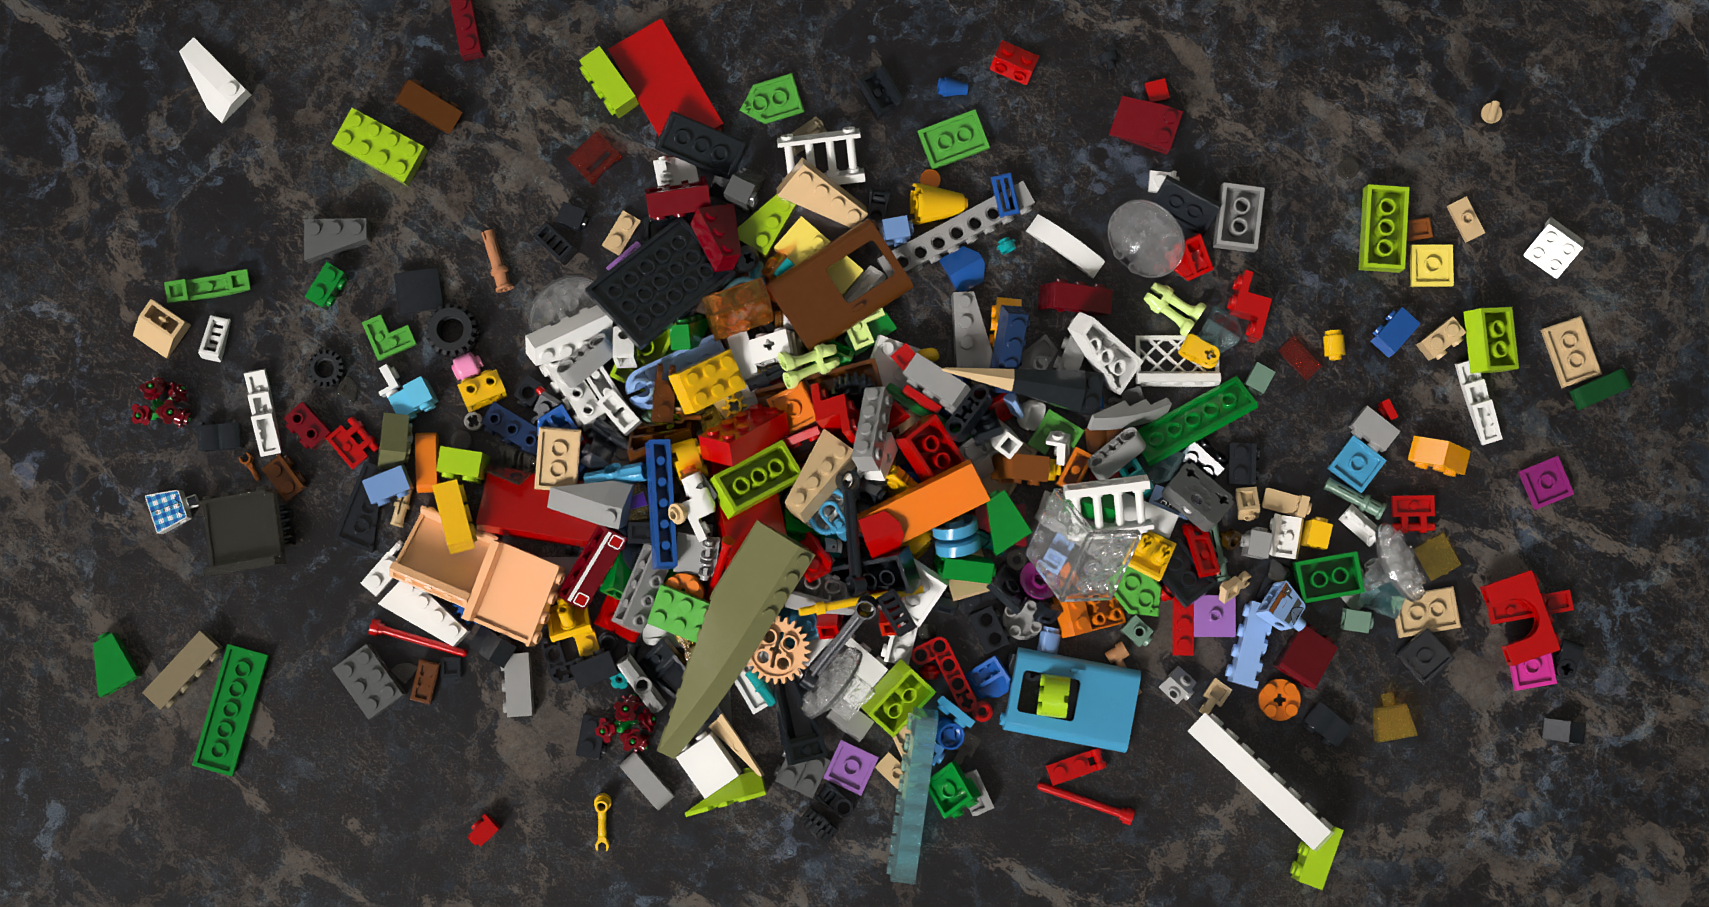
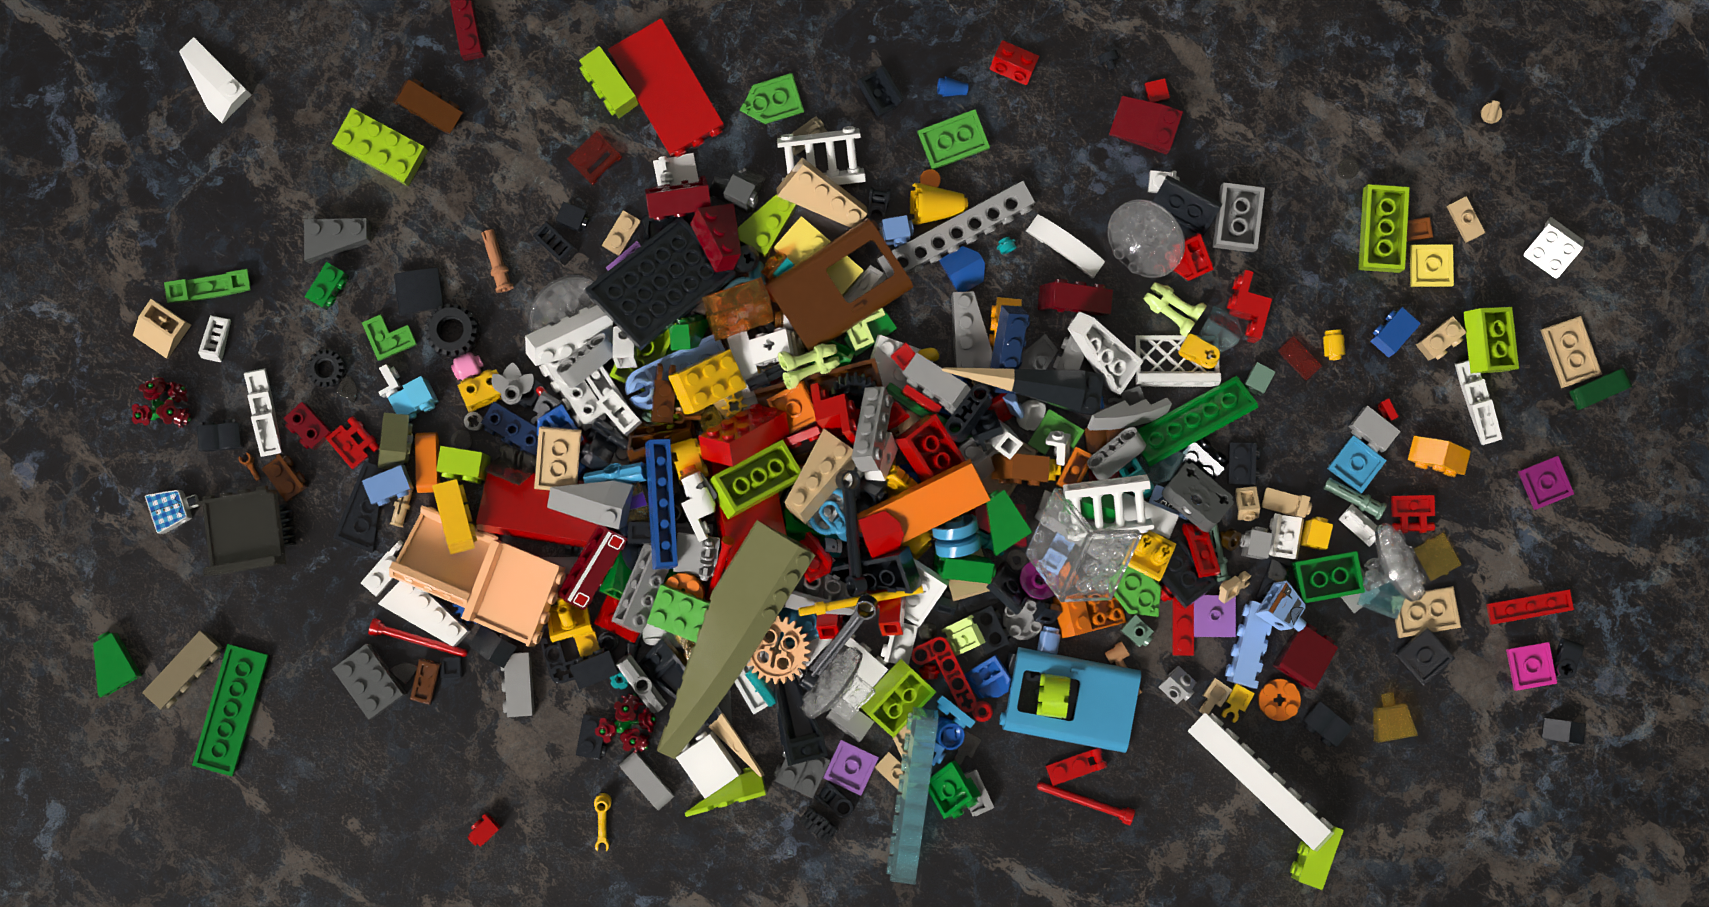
(512, 381): none -> light grey plate
(677, 513): tan plate -> none
(700, 145): black plate -> none
(889, 601): black slope -> none
(963, 635): none -> yellowish green plate
(1009, 212): blue tile -> none
(1238, 699): none -> yellow plate
(1356, 620): sand green brick -> none
(1542, 638): red arch -> none

